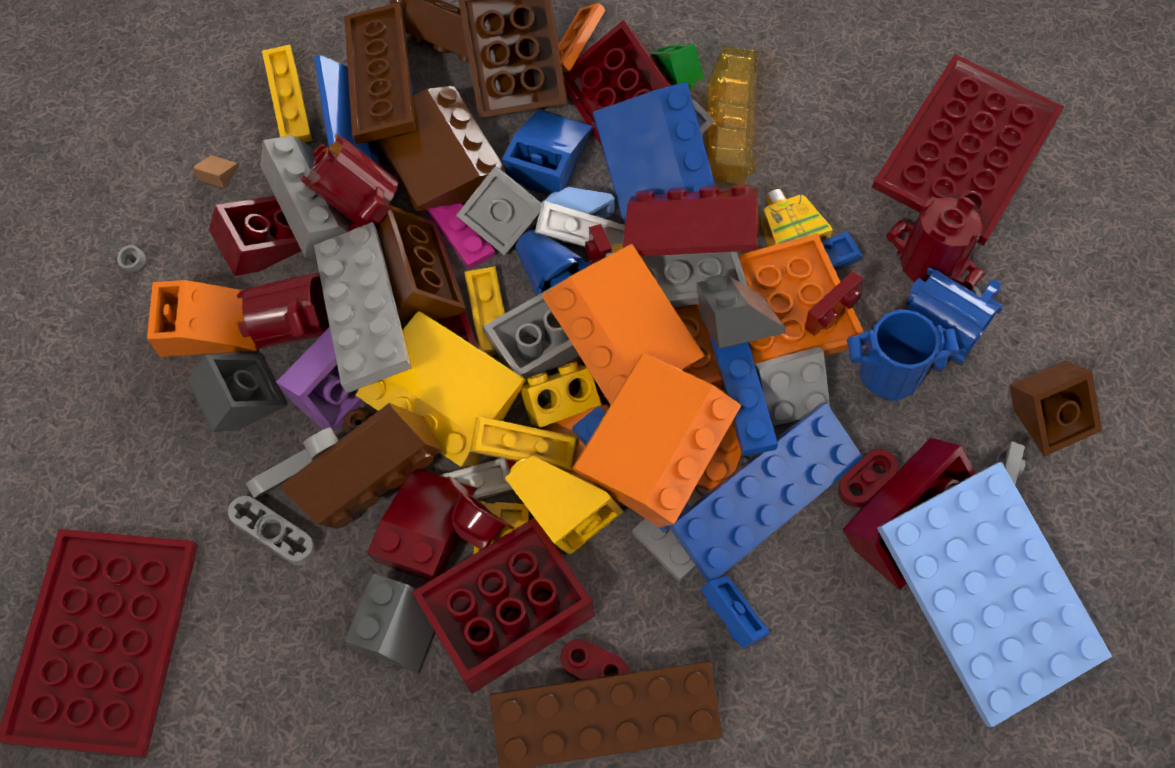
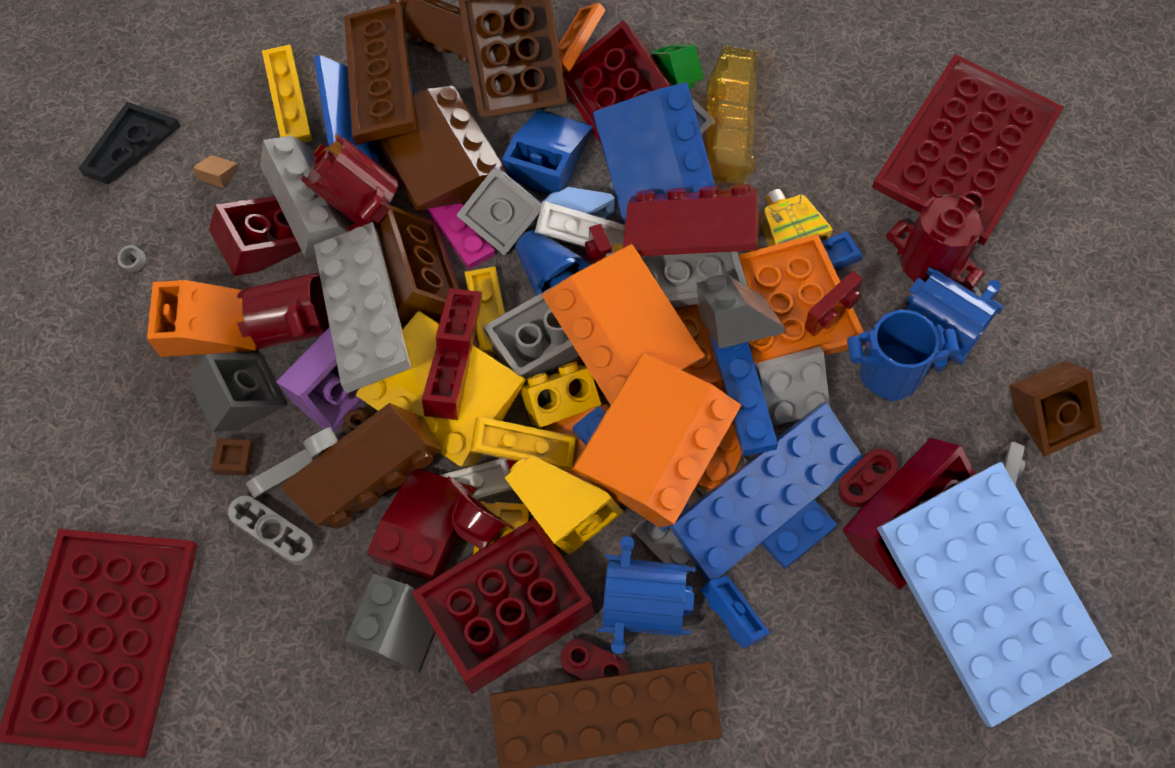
(126, 141): none -> black wing
(232, 457): none -> reddish brown plate
(452, 355): none -> dark red slope
(644, 597): none -> blue container
(799, 534): none -> blue plate

